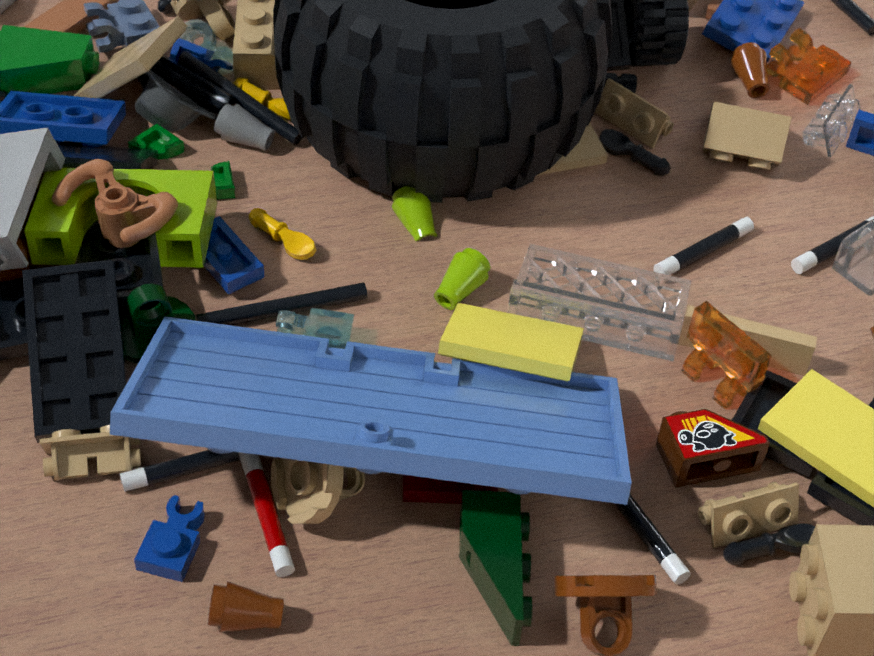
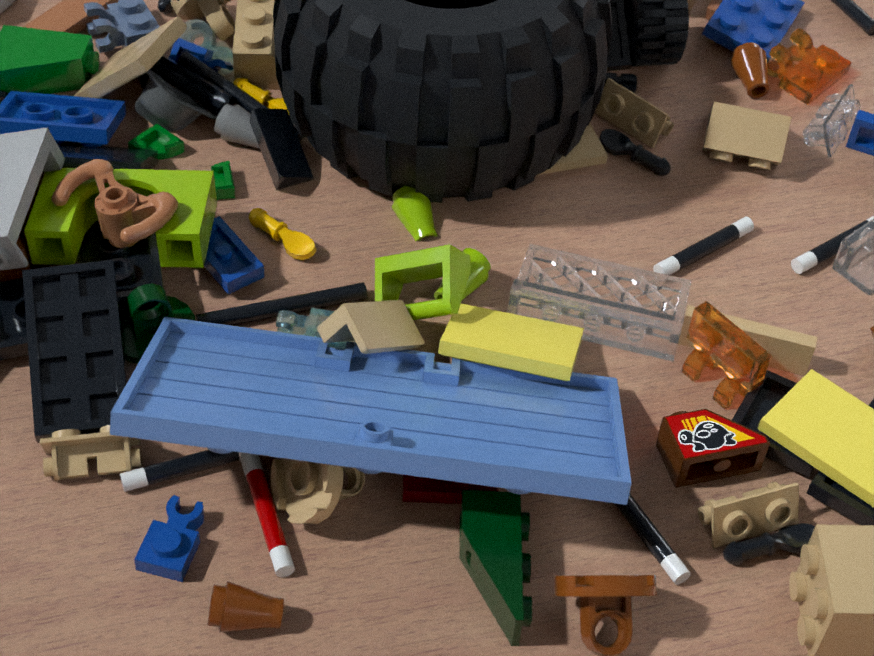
(280, 147): none -> black slope
(373, 326): none -> tan panel
(422, 265): none -> lime tile

